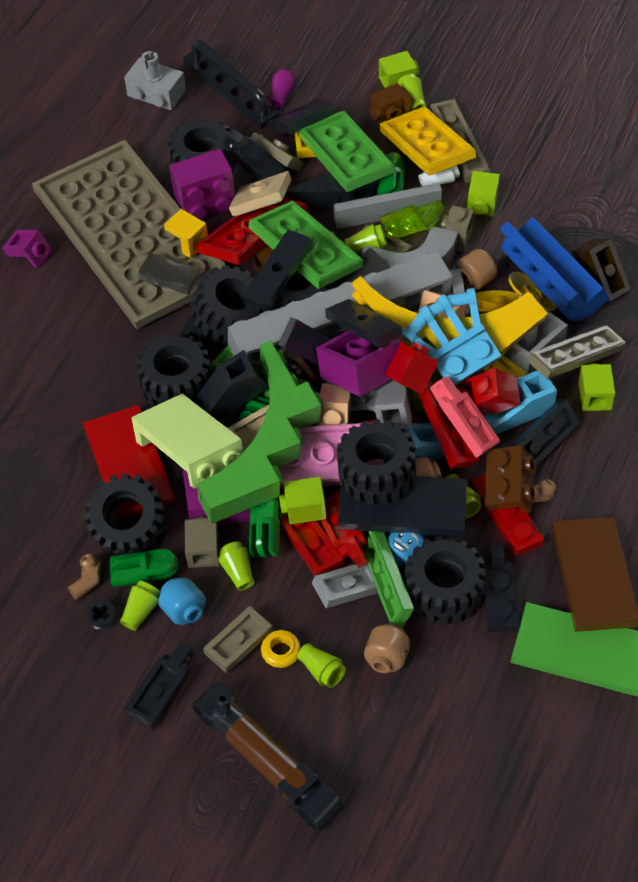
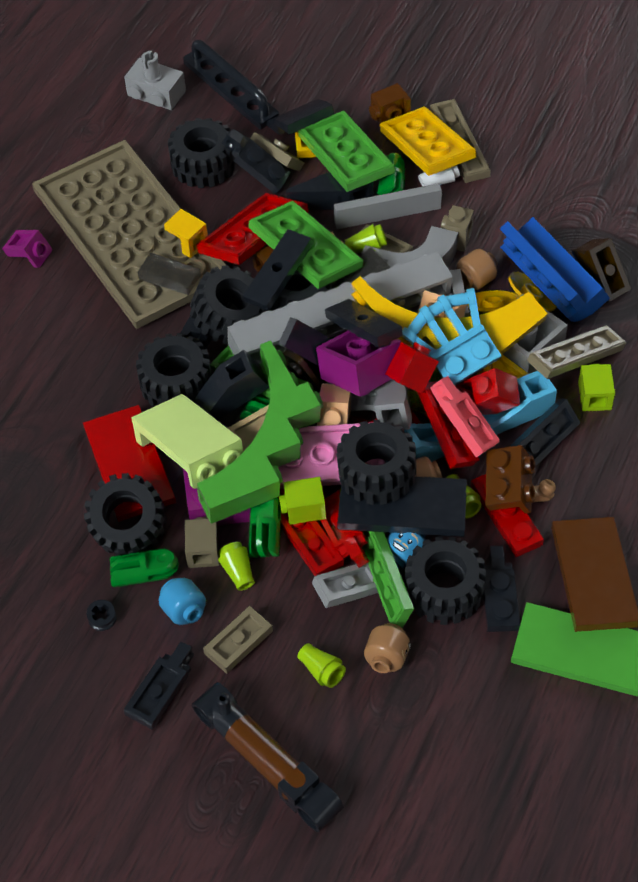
(89, 577): medium nougat arm -> none
(141, 602): lime cone -> none
(203, 184): magenta brick -> none
(260, 194): tan plate -> none
(282, 86): magenta cone -> none
(283, 660): yellow piece -> none
(396, 66): lime brick -> none
(412, 219): clear neon green bracket -> none
(413, 88): lime cone -> none
(483, 193): lime brick -> none

